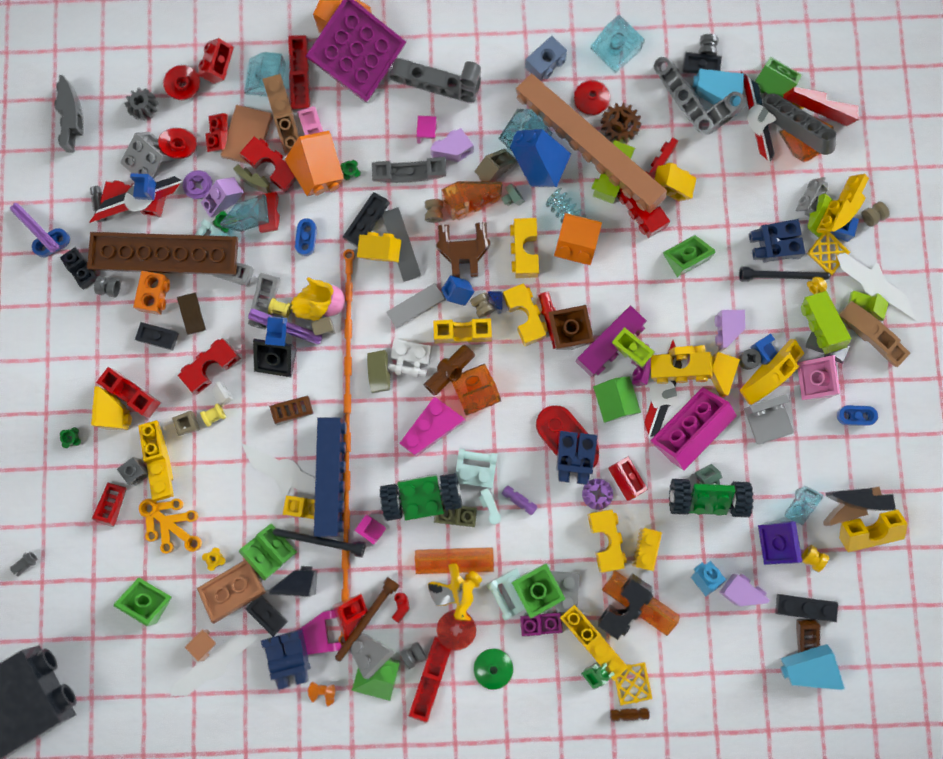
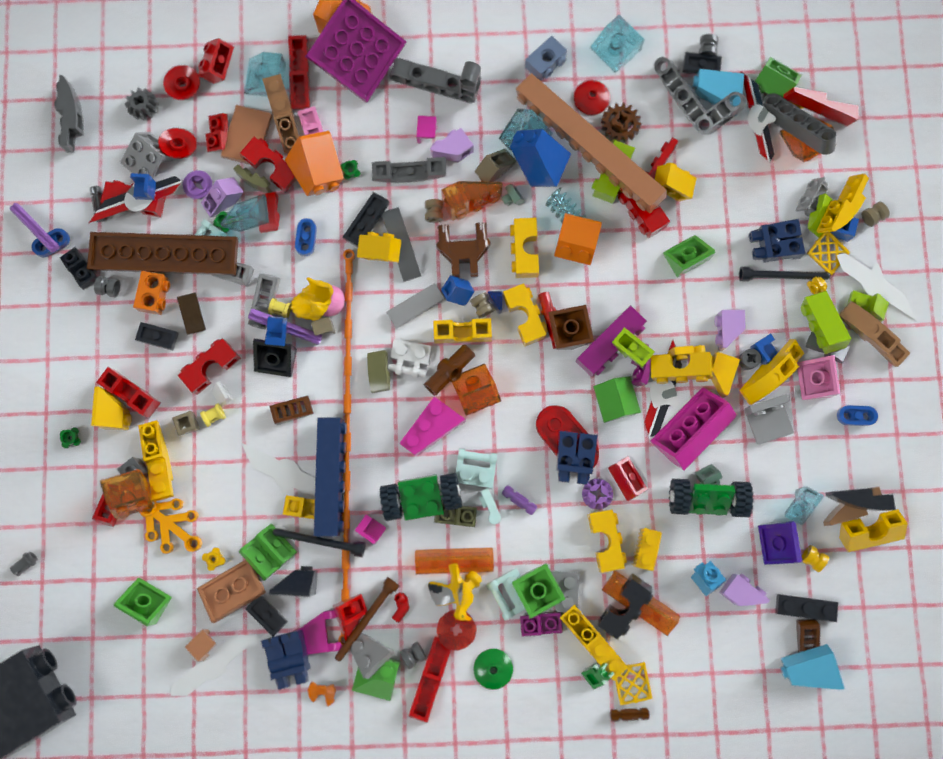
(127, 494): none -> clear orange slope

